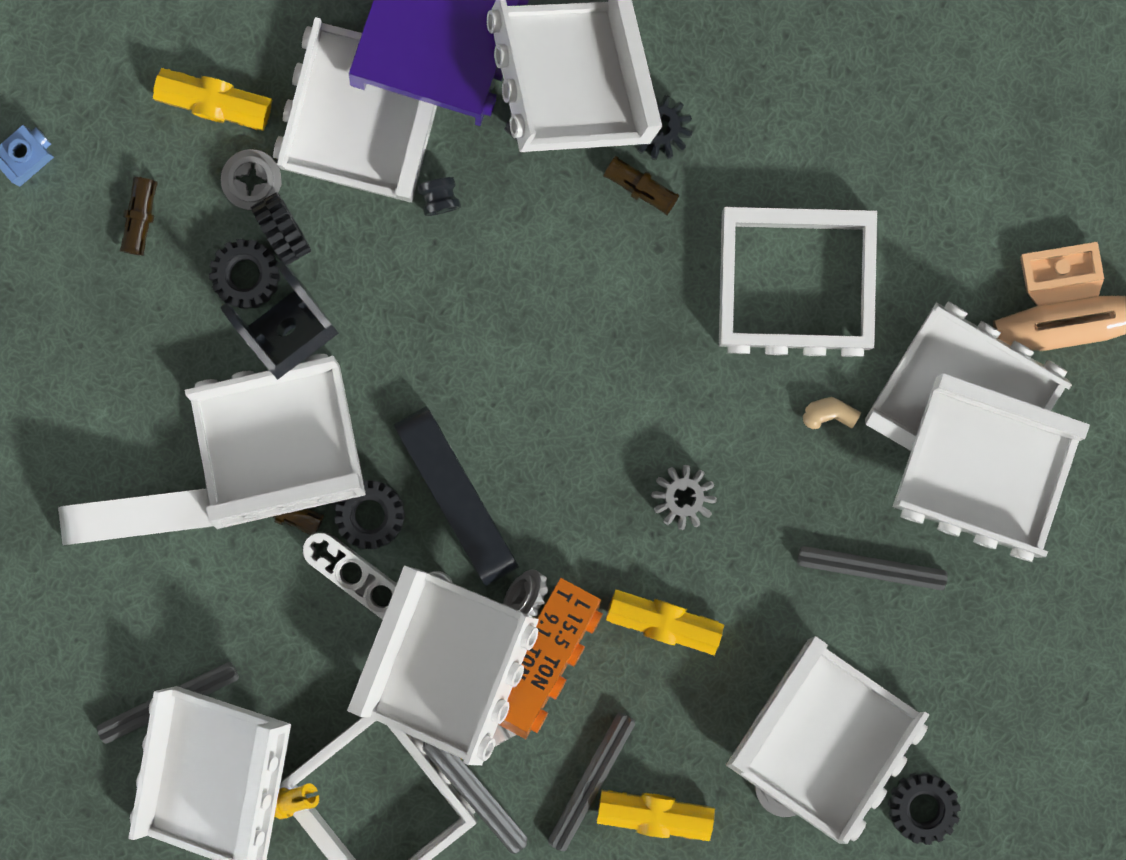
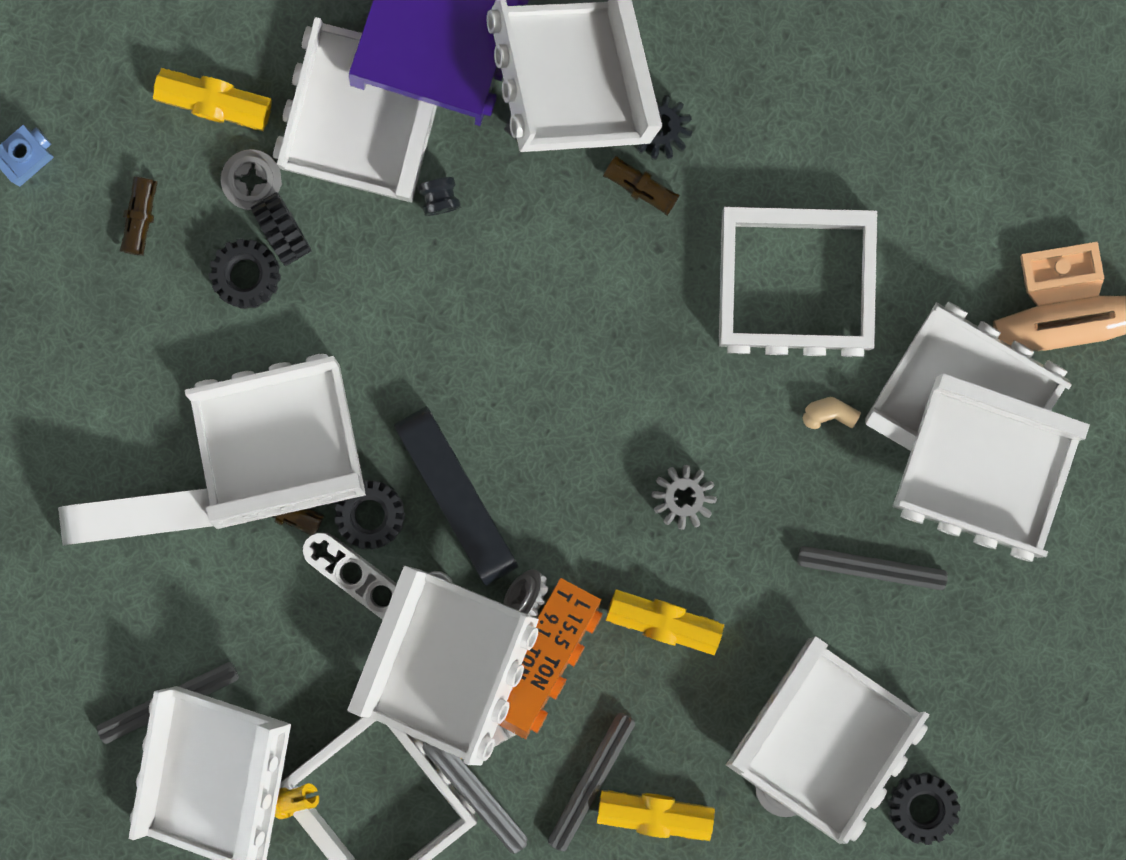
(268, 332): black hose -> none

